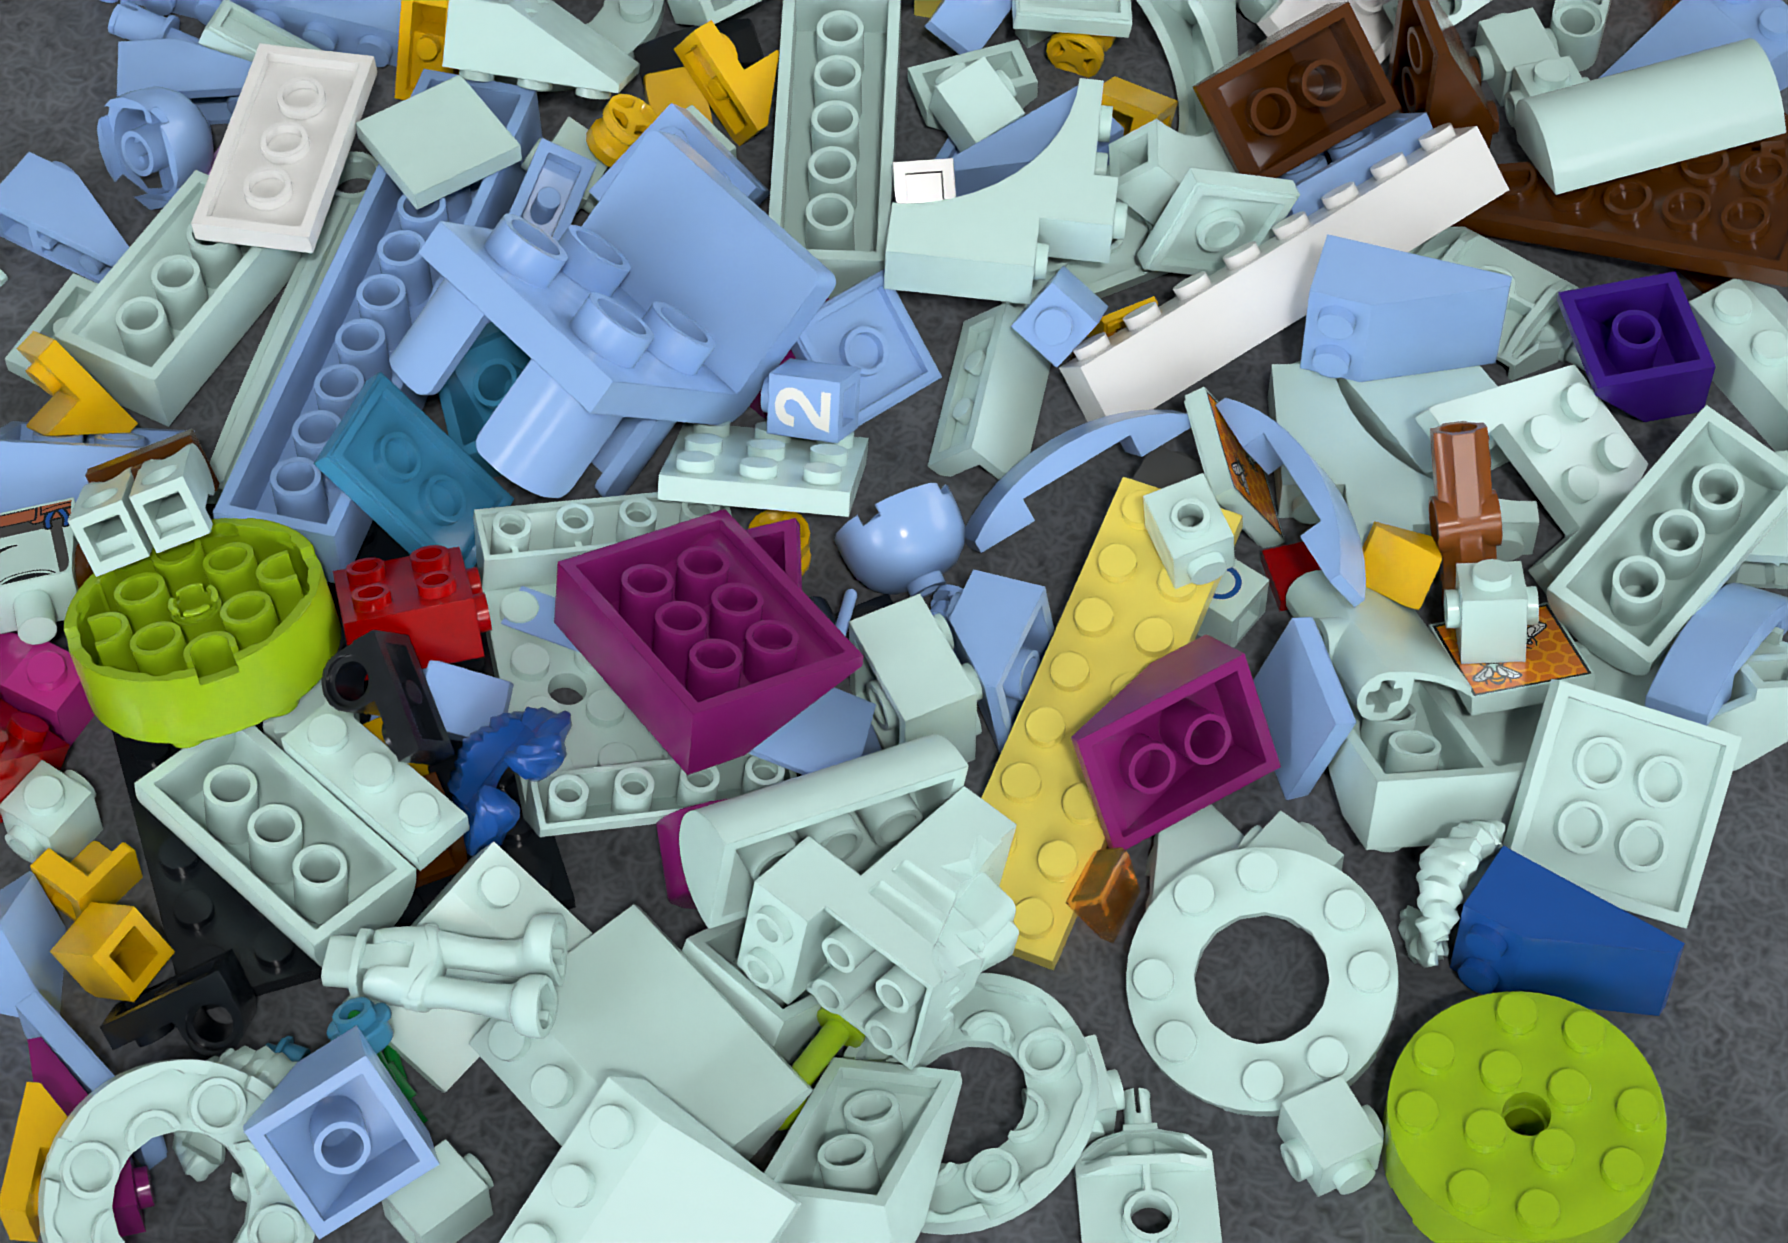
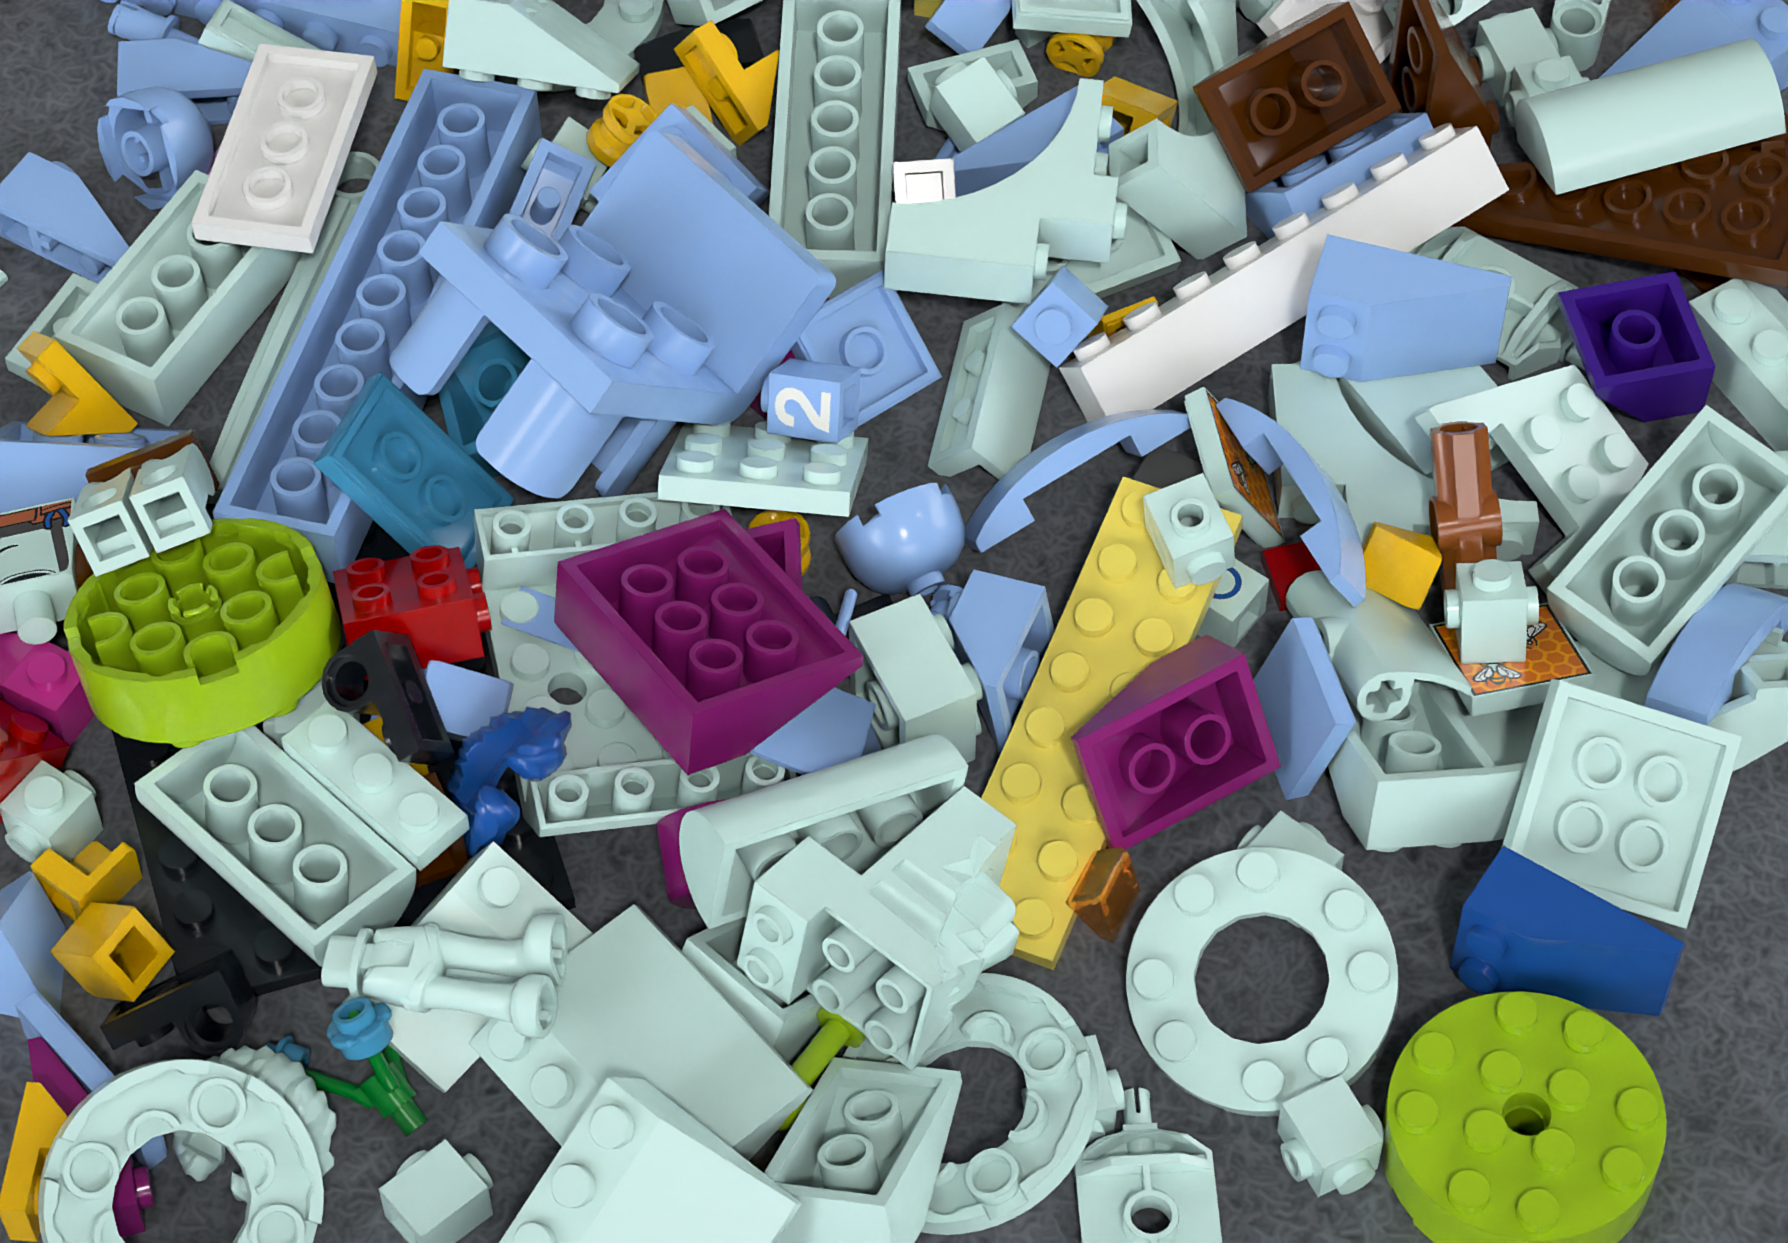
(340, 1134): light blue slope -> none
(438, 141): light aqua tile -> none
(1187, 844): light aqua slope -> none
(1212, 217): light aqua tile -> none
(1447, 879): light aqua piece -> none

